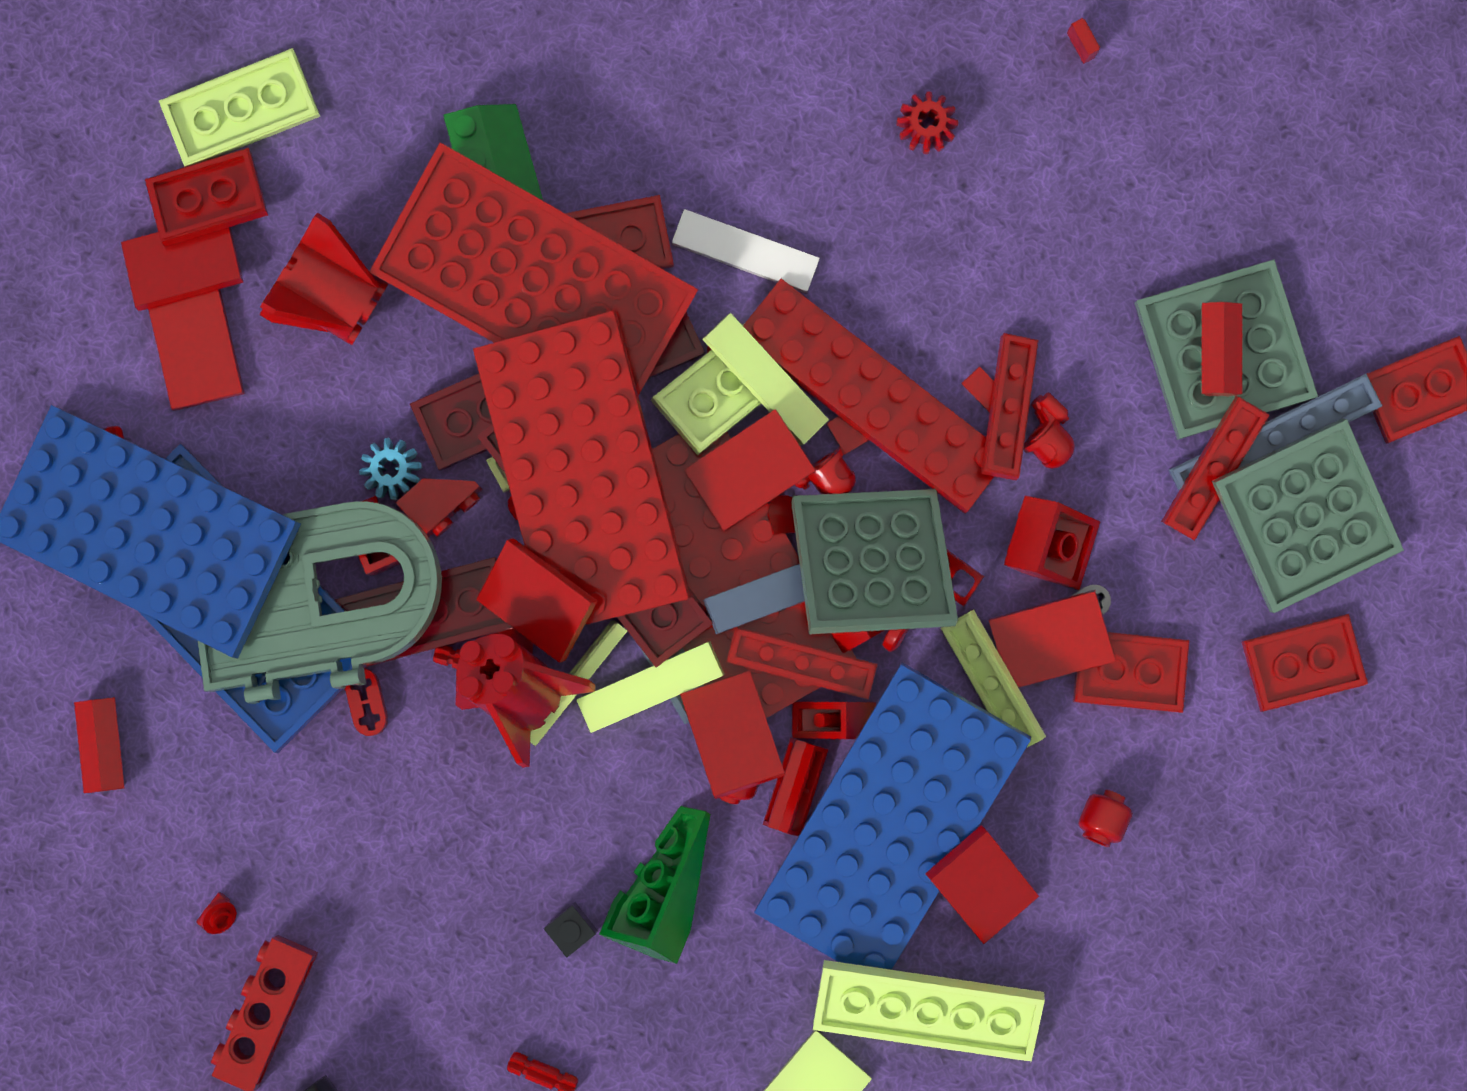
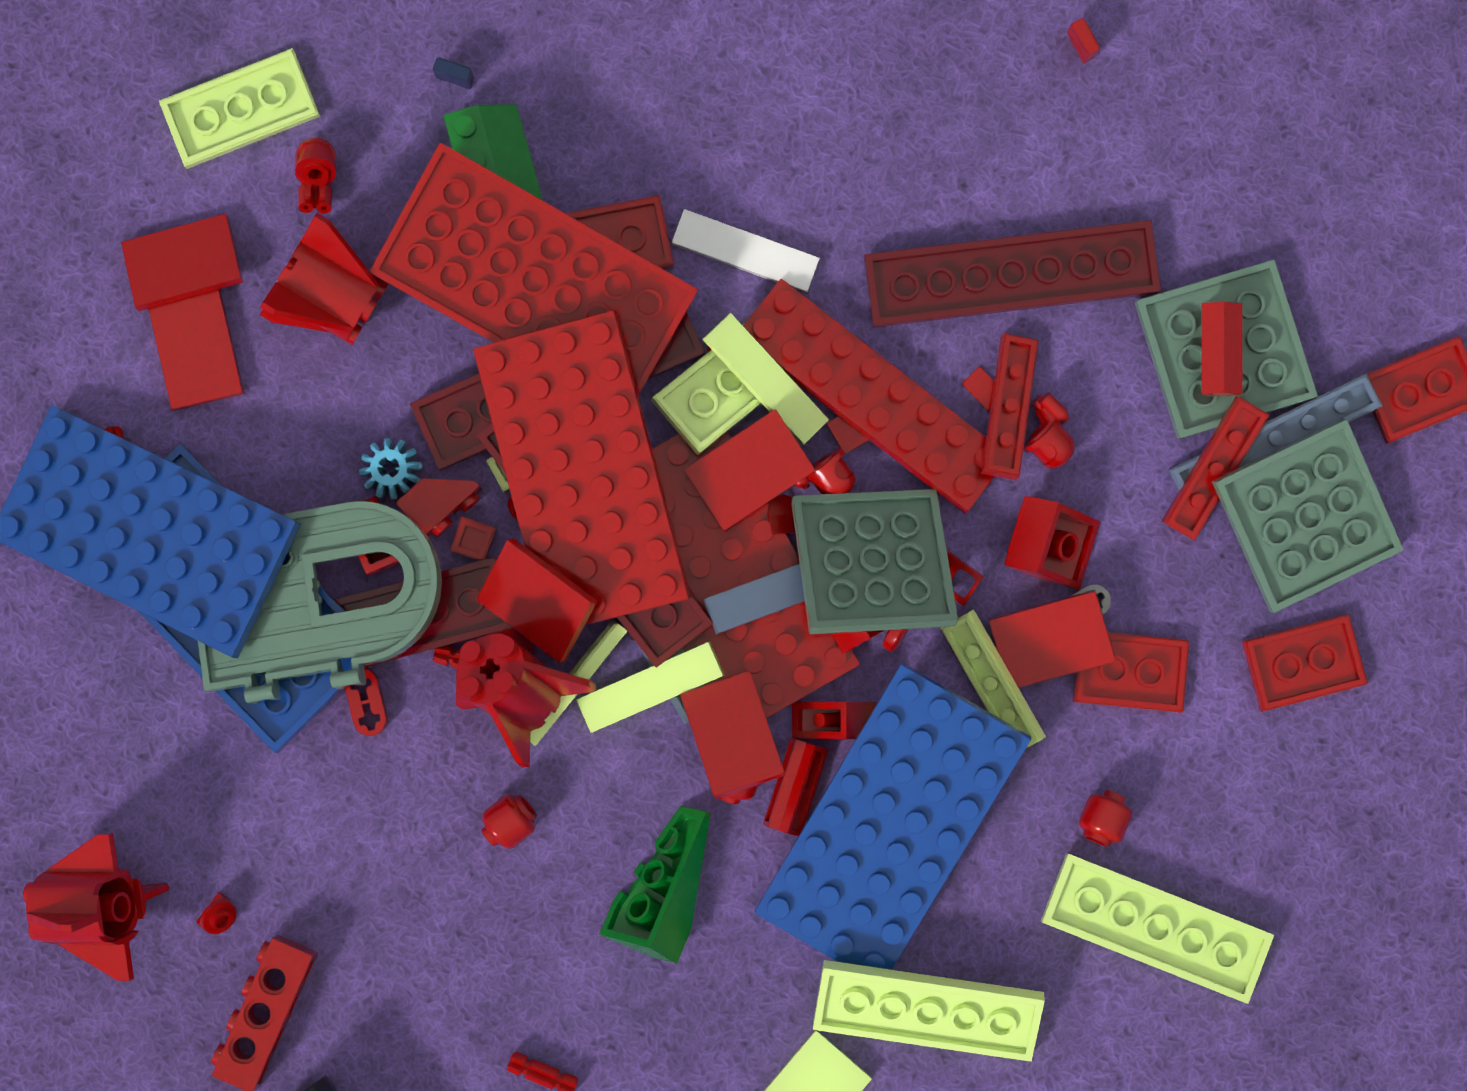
(90, 906): none -> red brick
(99, 745): red piece -> none
(206, 197): red tile -> none
(315, 170): none -> red piece
(453, 73): none -> dark blue tile
(473, 539): none -> red tile
(508, 821): none -> red head
(570, 929): black brick -> none
(802, 663): red tile -> none
(921, 111): red gear -> none
(982, 884): red tile -> none
(1012, 273): none -> dark red plate
(1157, 928): none -> yellowish green plate

